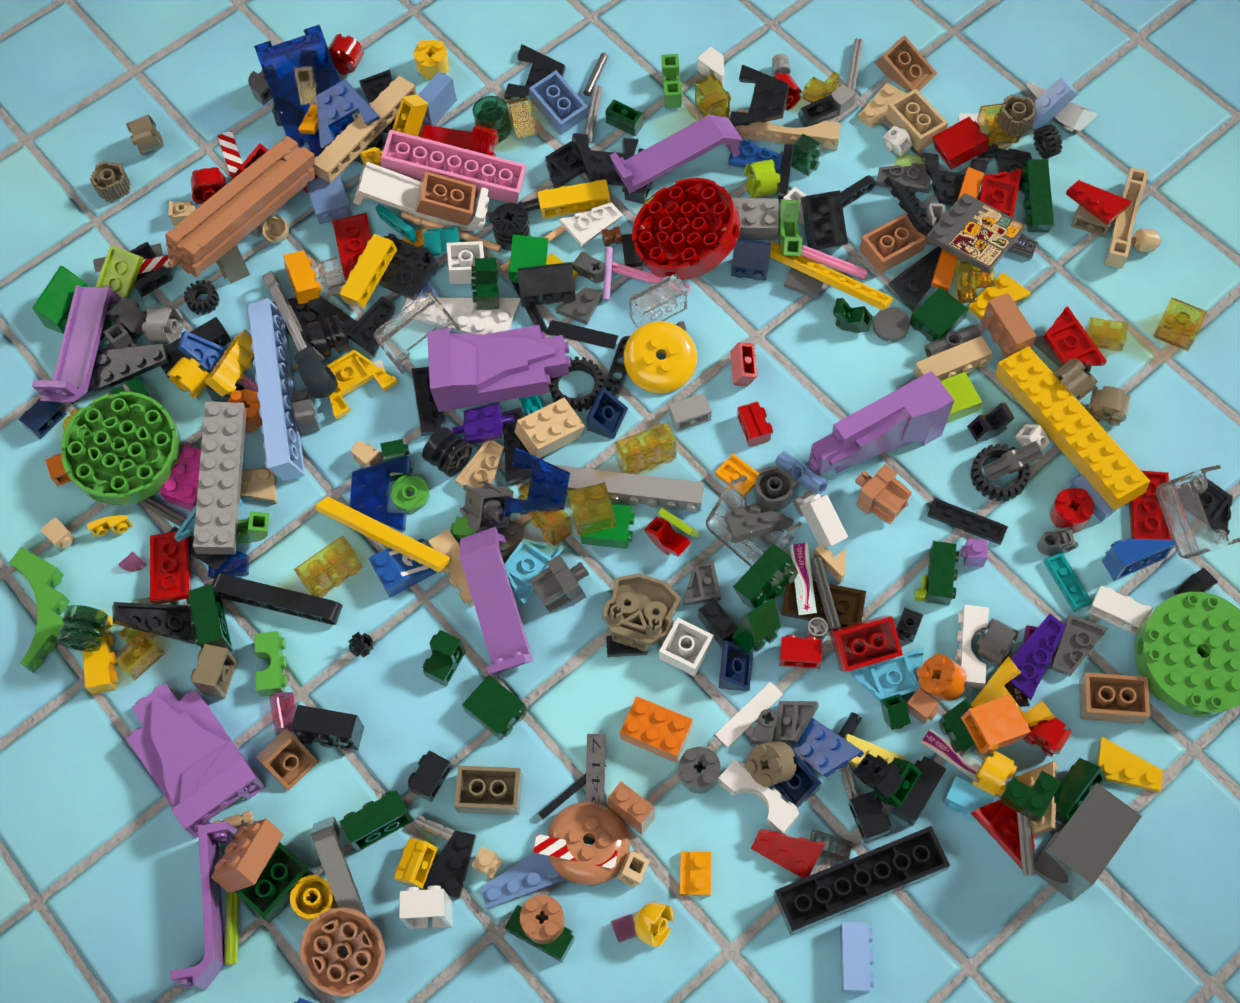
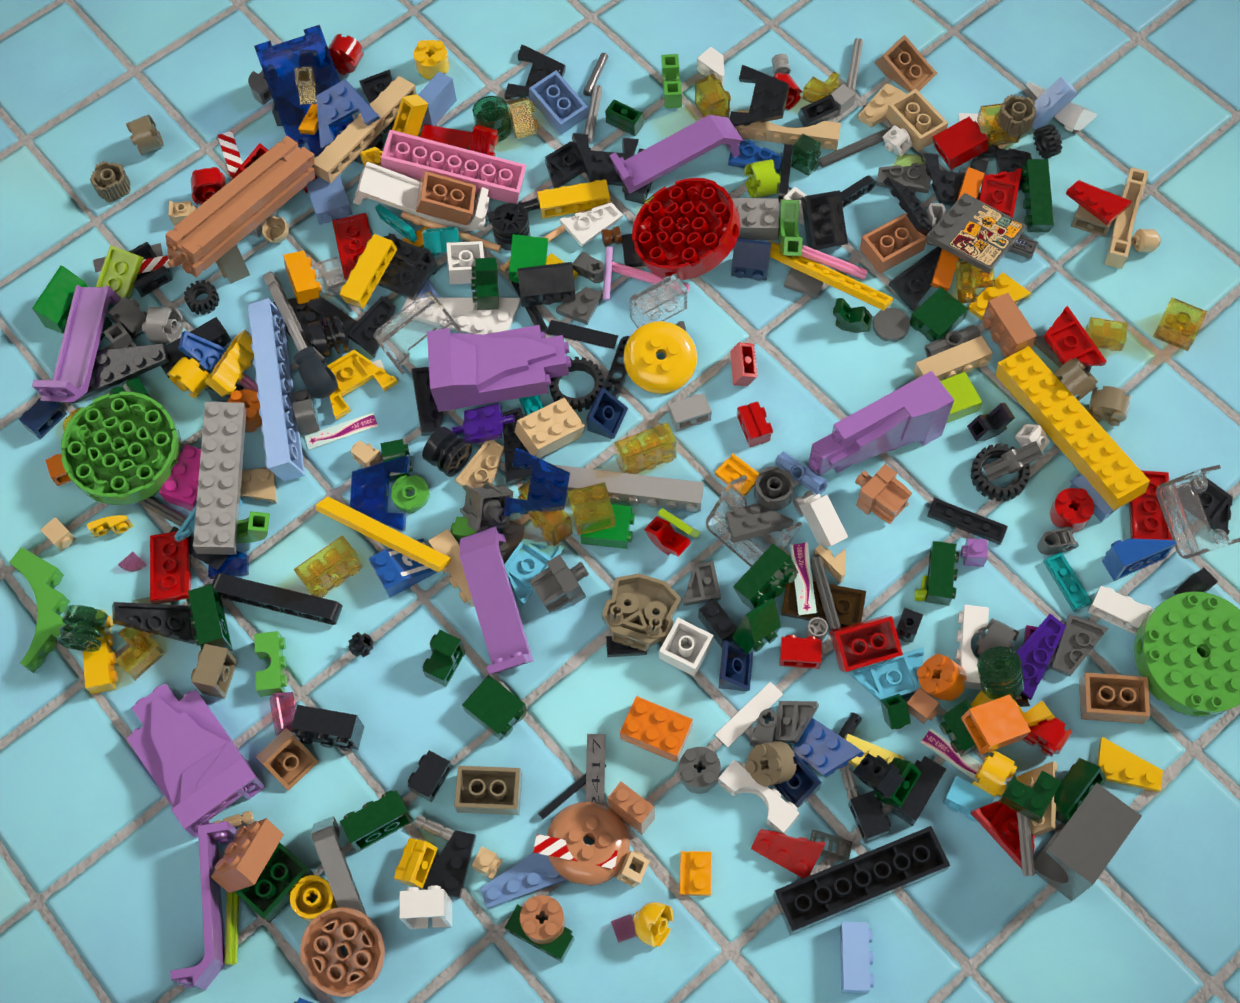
(340, 431): none -> sticker
(853, 148): none -> dark grey axle
(1000, 673): none -> clear green wheel

